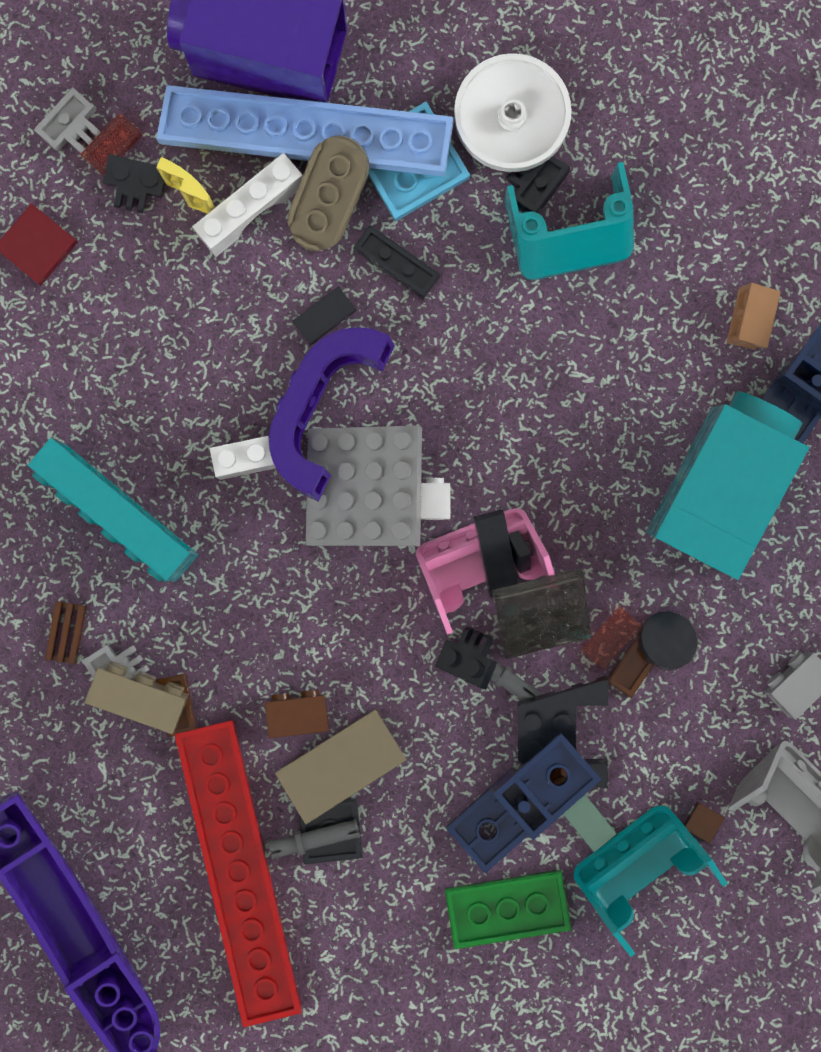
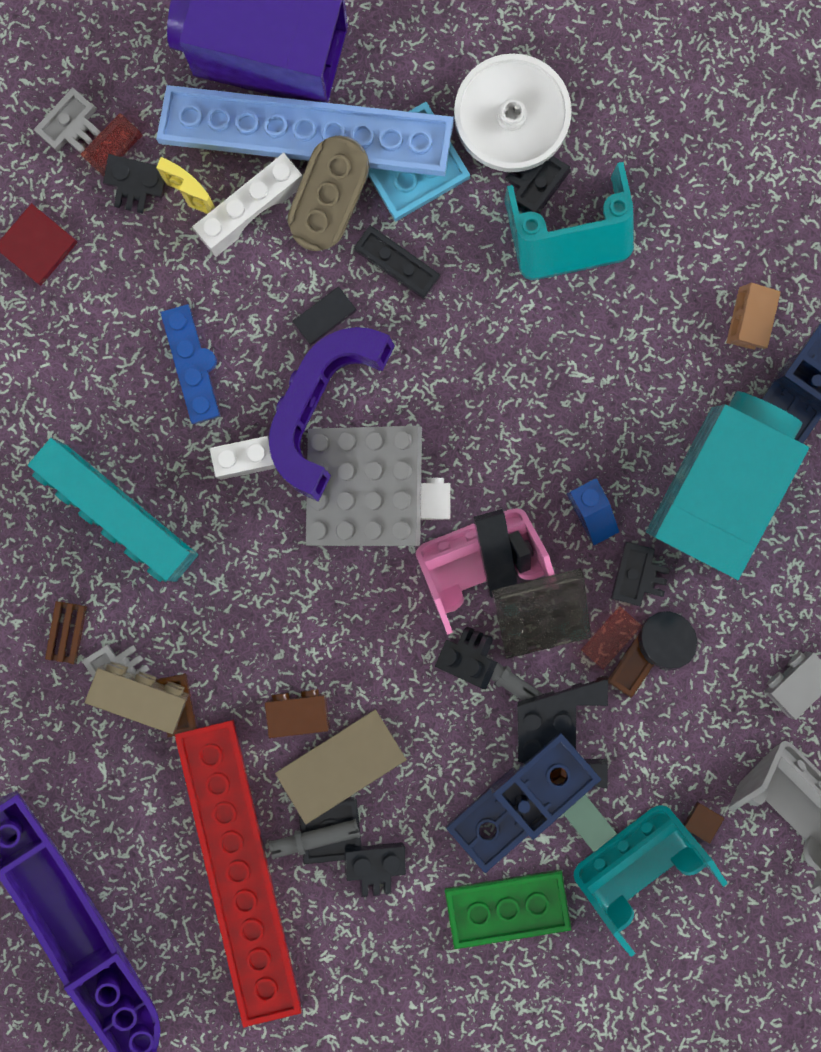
(191, 364): none -> blue hinge
(375, 866): none -> black hinge
(594, 511): none -> blue slope
(637, 575): none -> black hinge

